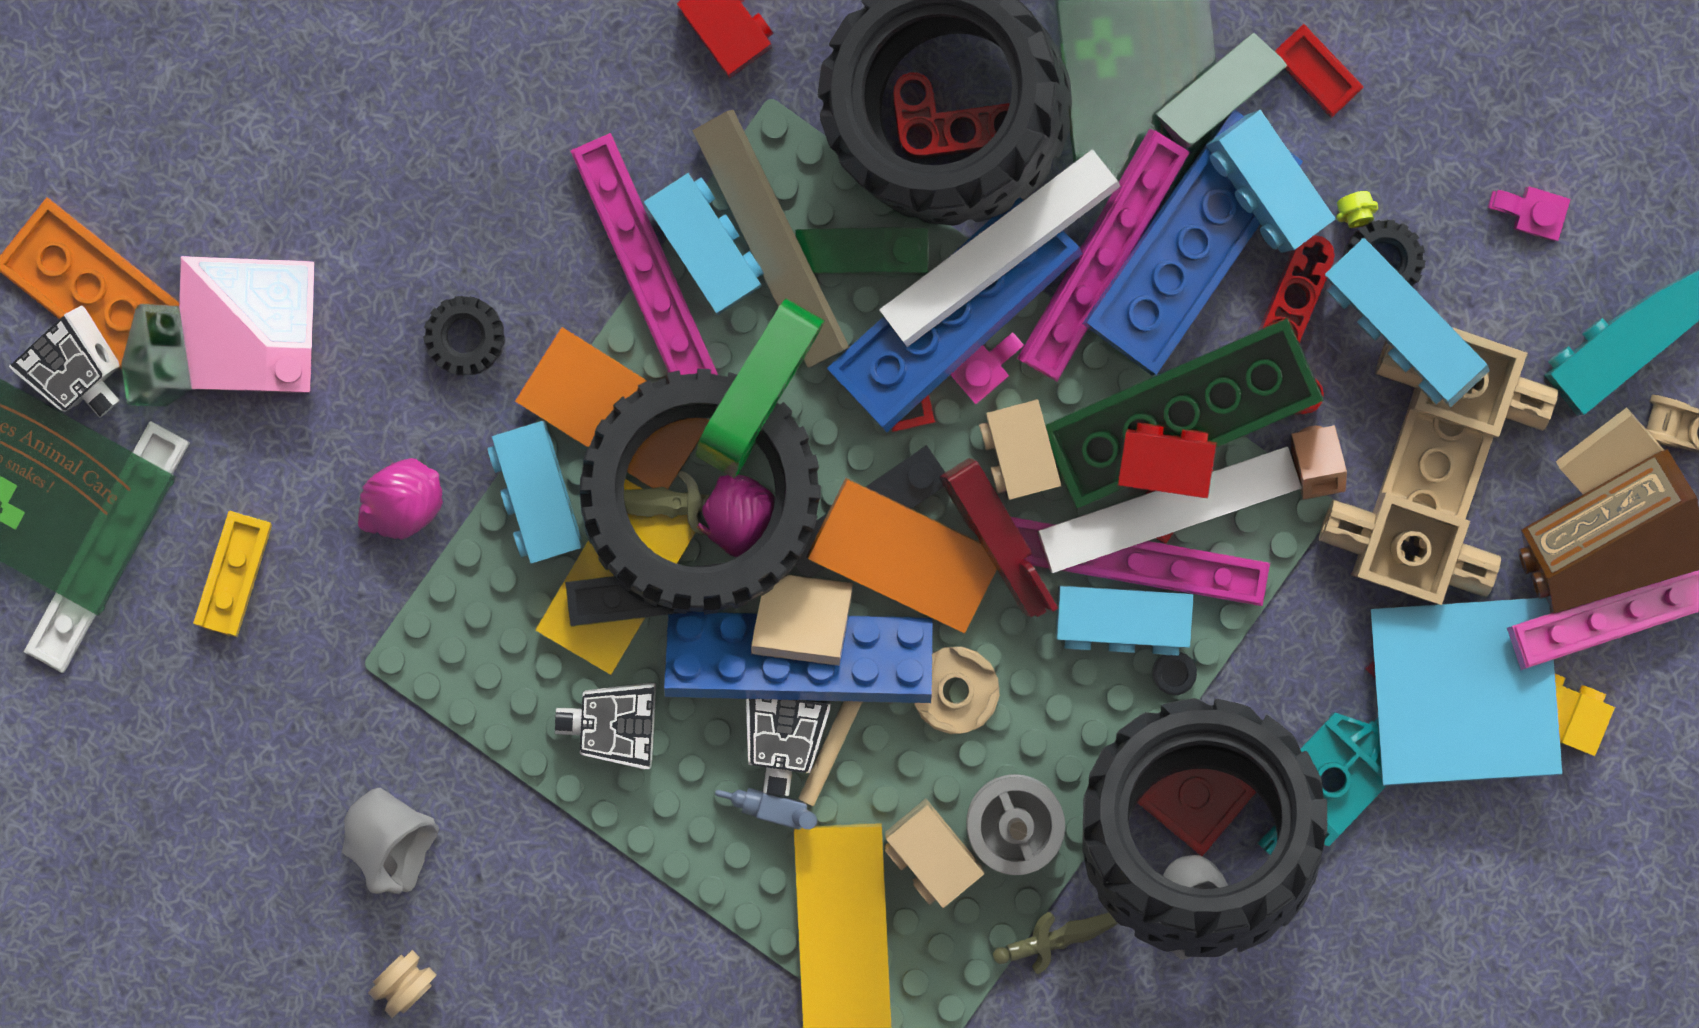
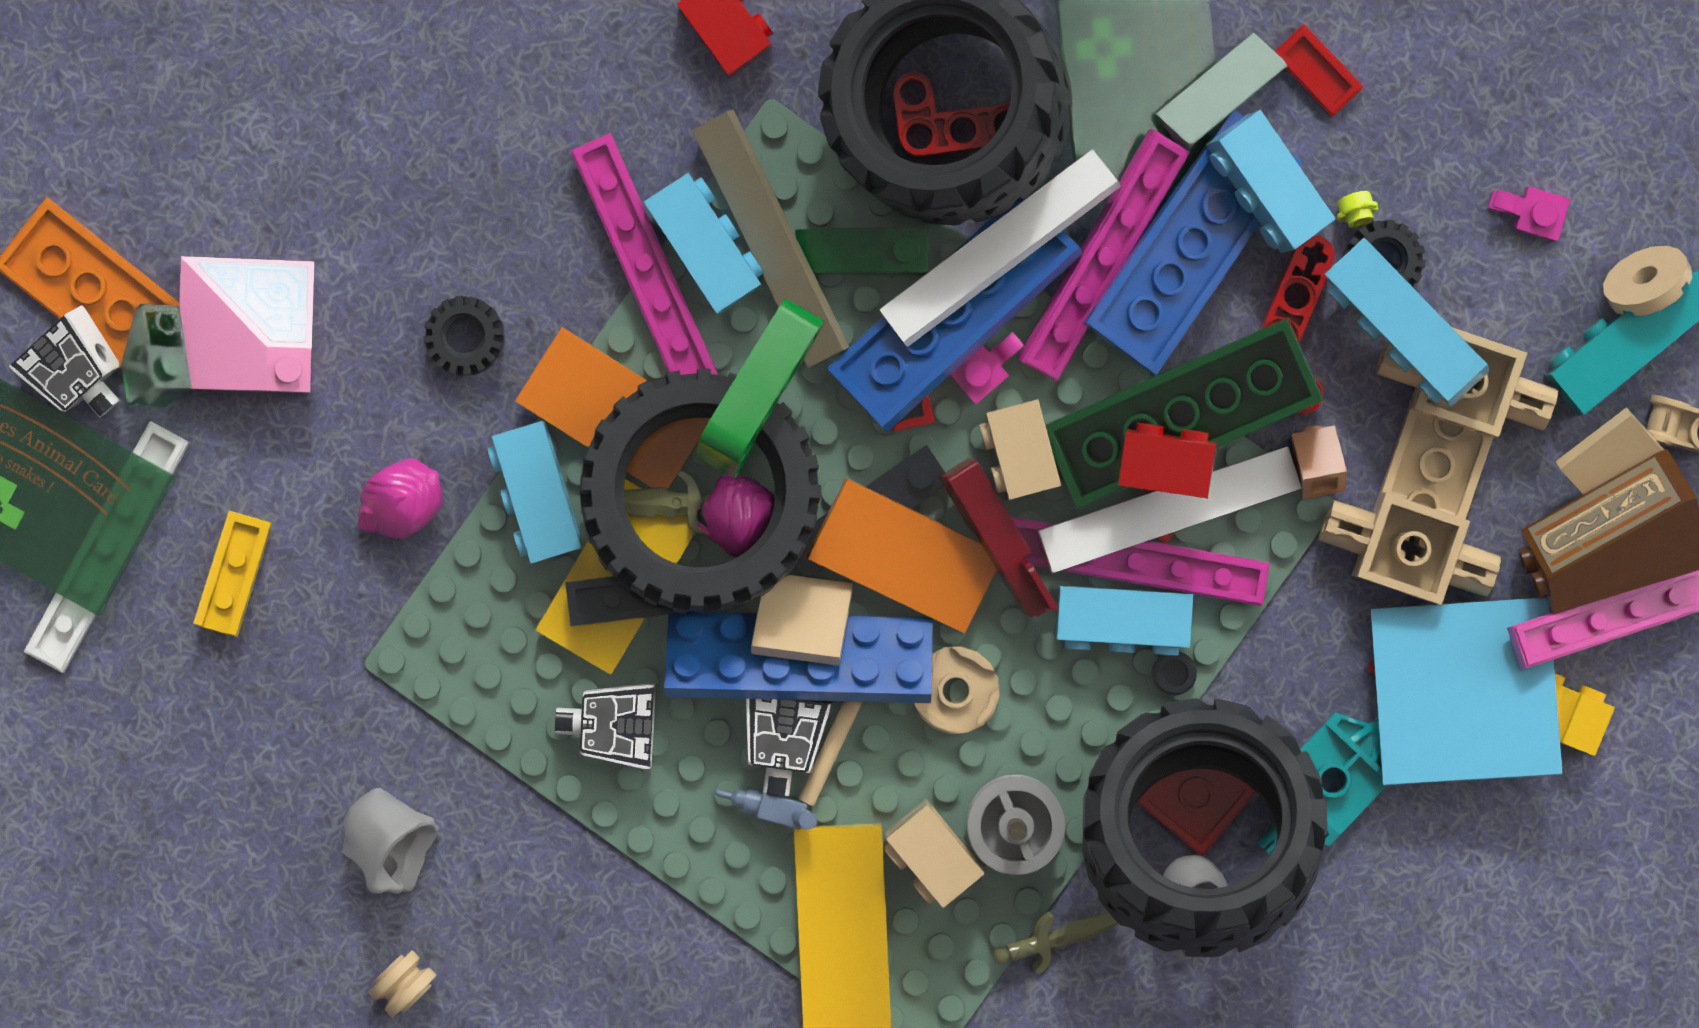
(1627, 286): none -> tan tile

